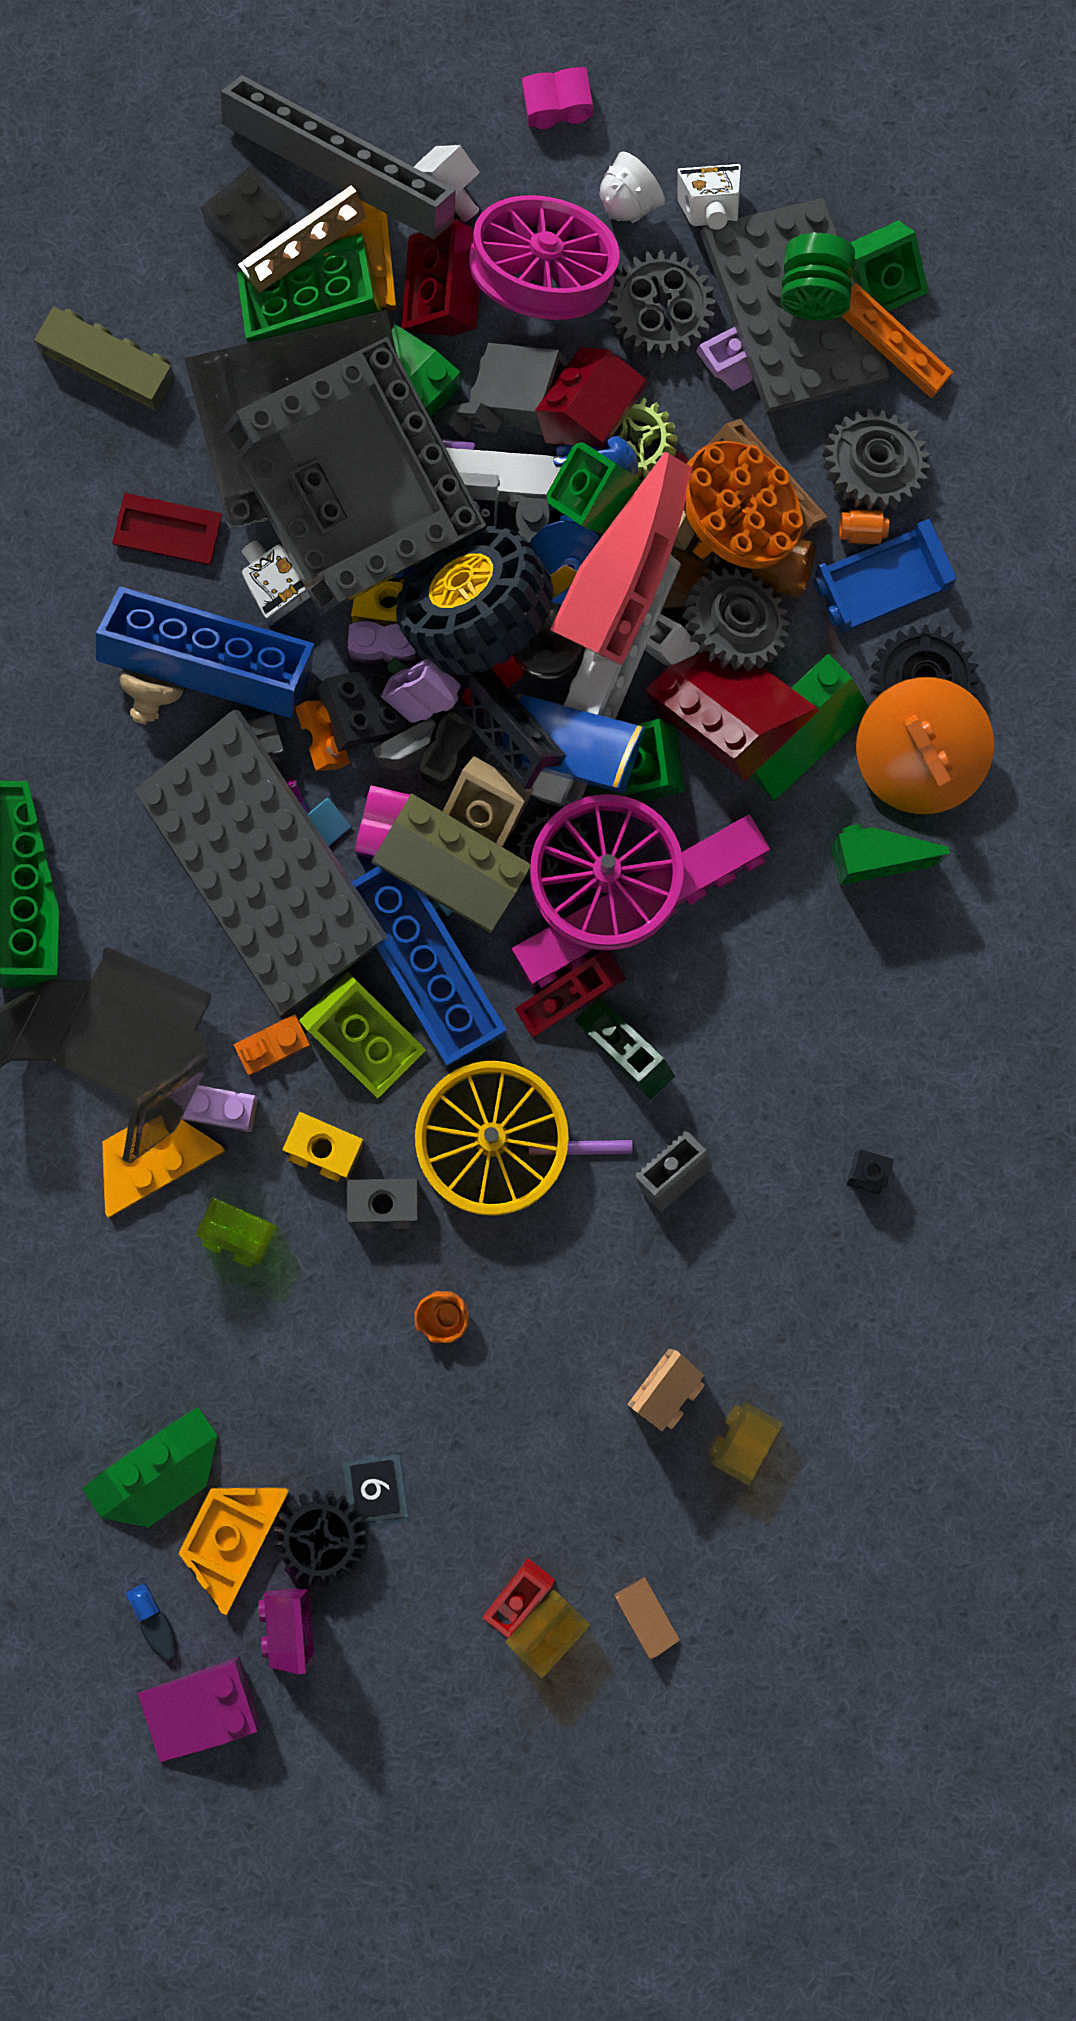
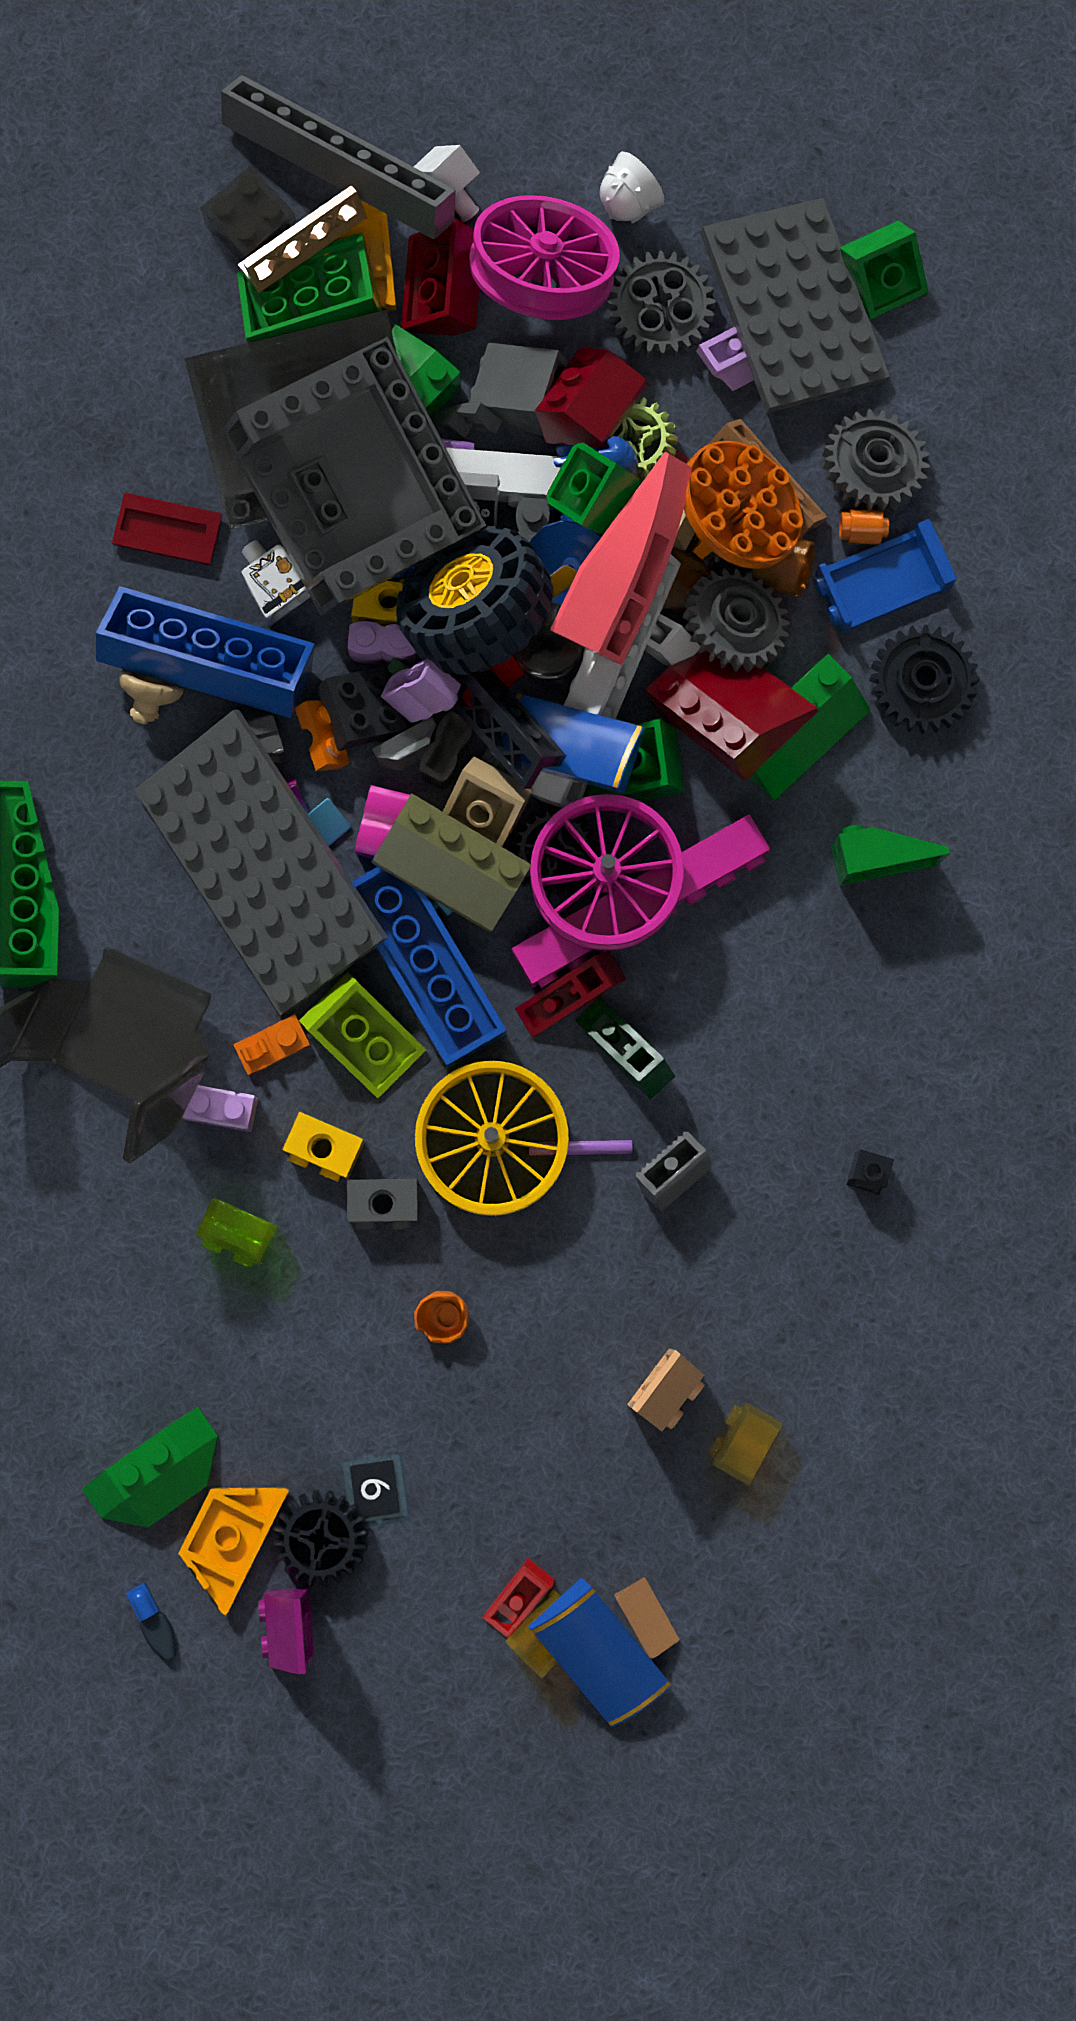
(104, 357): olive brick -> none
(158, 1167): light orange wing -> none
(200, 1710): magenta slope -> none
(557, 97): dark pink brick -> none
(599, 1654): none -> blue slope
(709, 194): white torso -> none
(817, 276): green wheel -> none
(896, 342): orange tile -> none
(925, 745): orange bracket -> none

